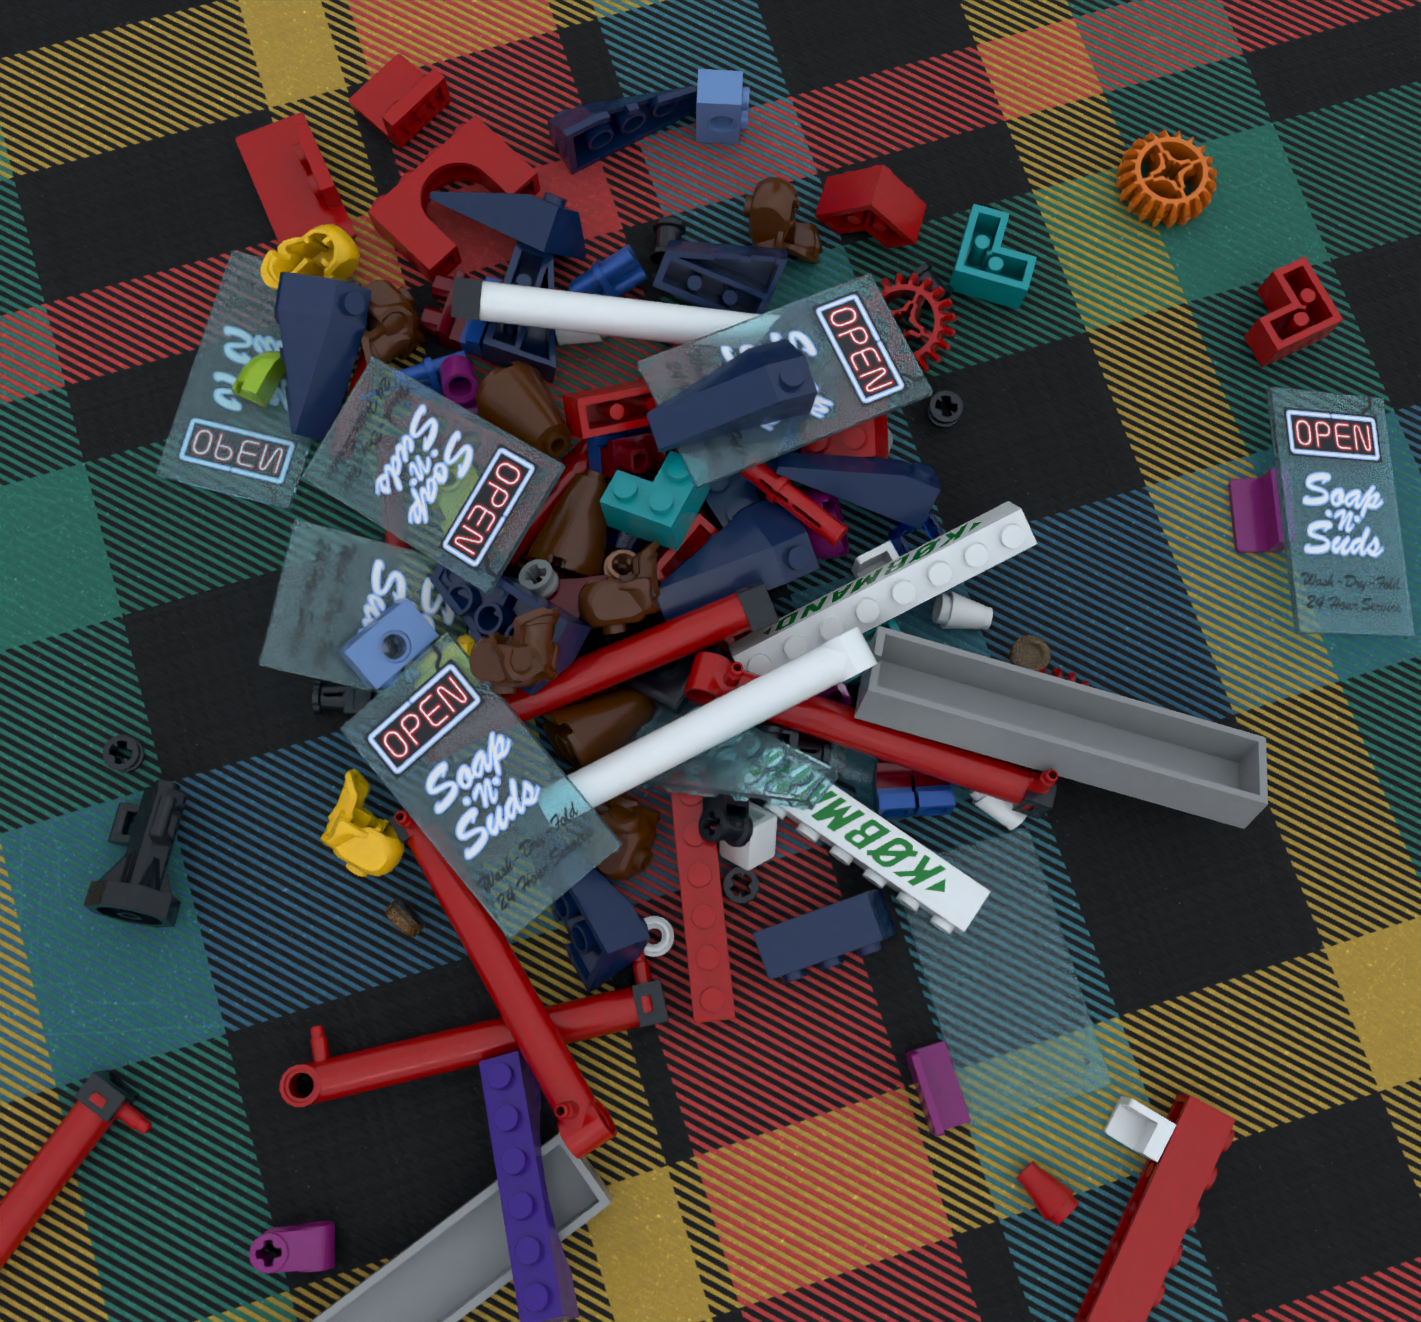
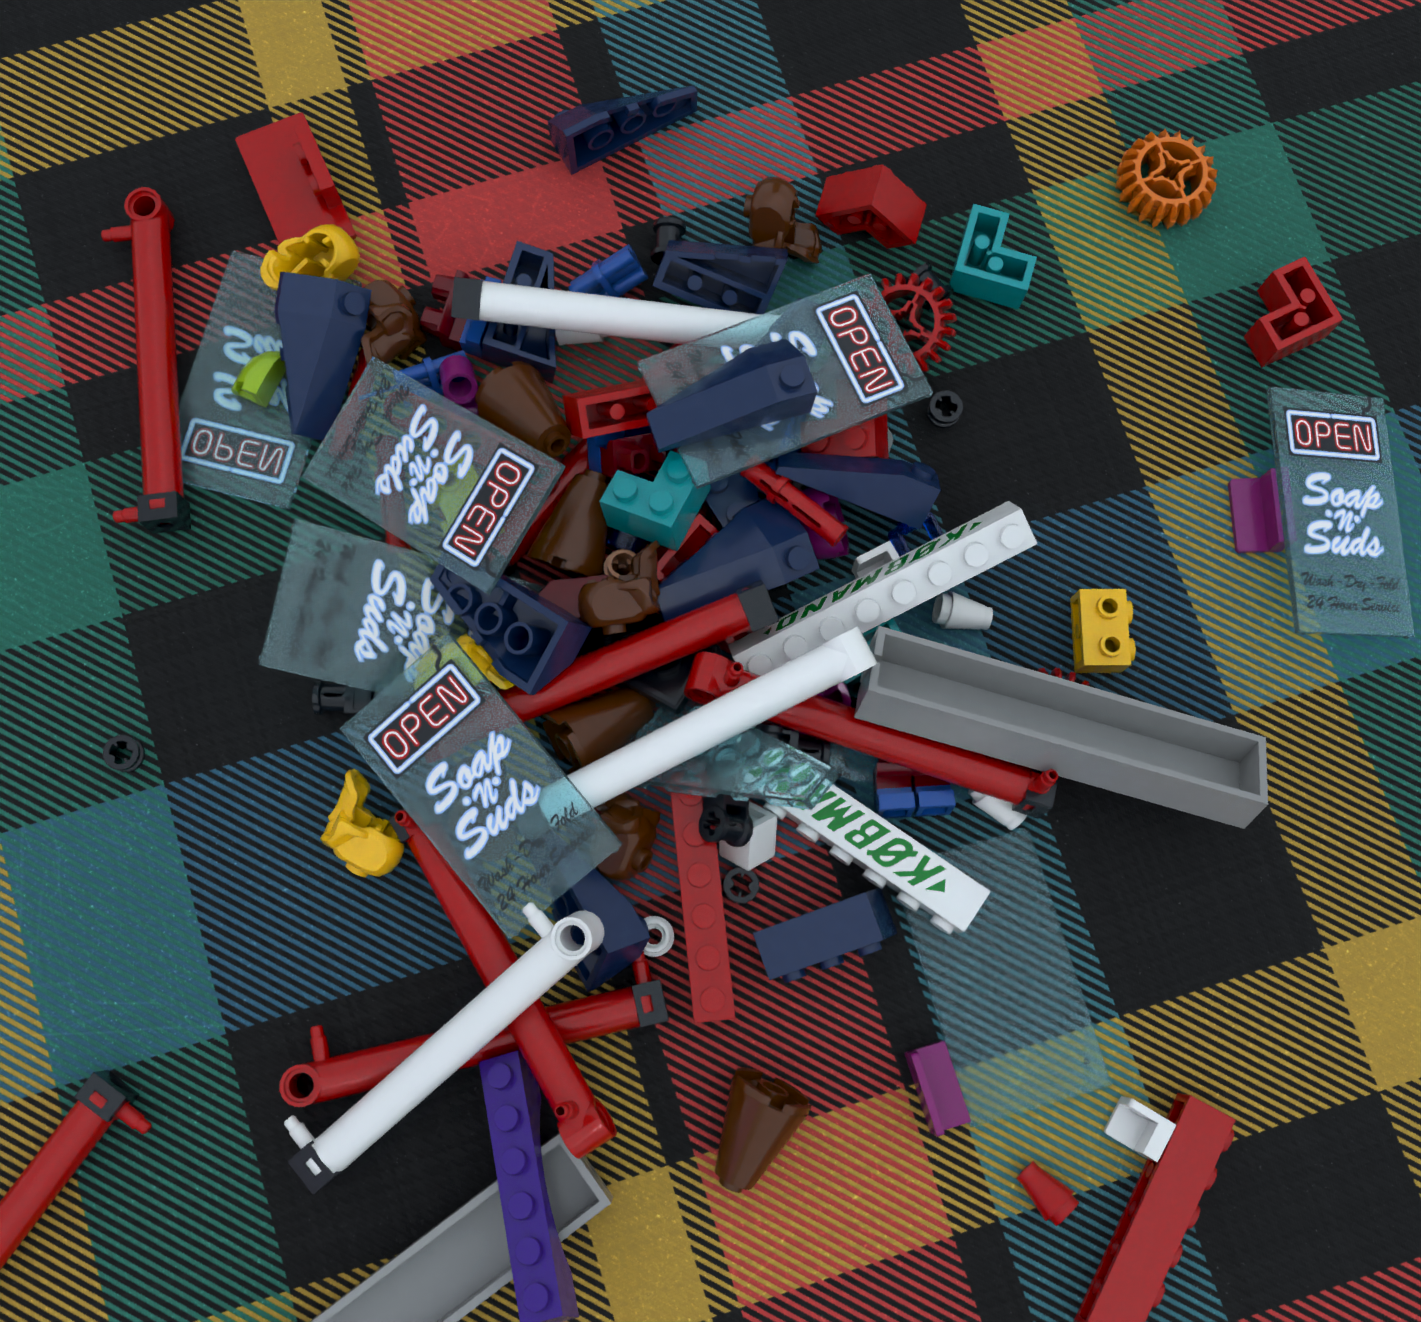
(139, 884): black piece -> none
(163, 501): none -> red piece
(303, 1248): magenta piece -> none
(365, 651): medium blue brick -> none
(401, 99): red bracket -> none
(404, 918): clear orange tile -> none
(446, 1050): none -> white piece
(468, 155): red arch -> none
(519, 658): reddish brown head -> none
(525, 217): dark blue wedge -> none
(533, 570): light grey bush -> none
(721, 106): medium blue brick -> none
(756, 1127): none -> reddish brown cone
(1030, 653): clear orange tile -> none
(1101, 631): none -> yellow brick

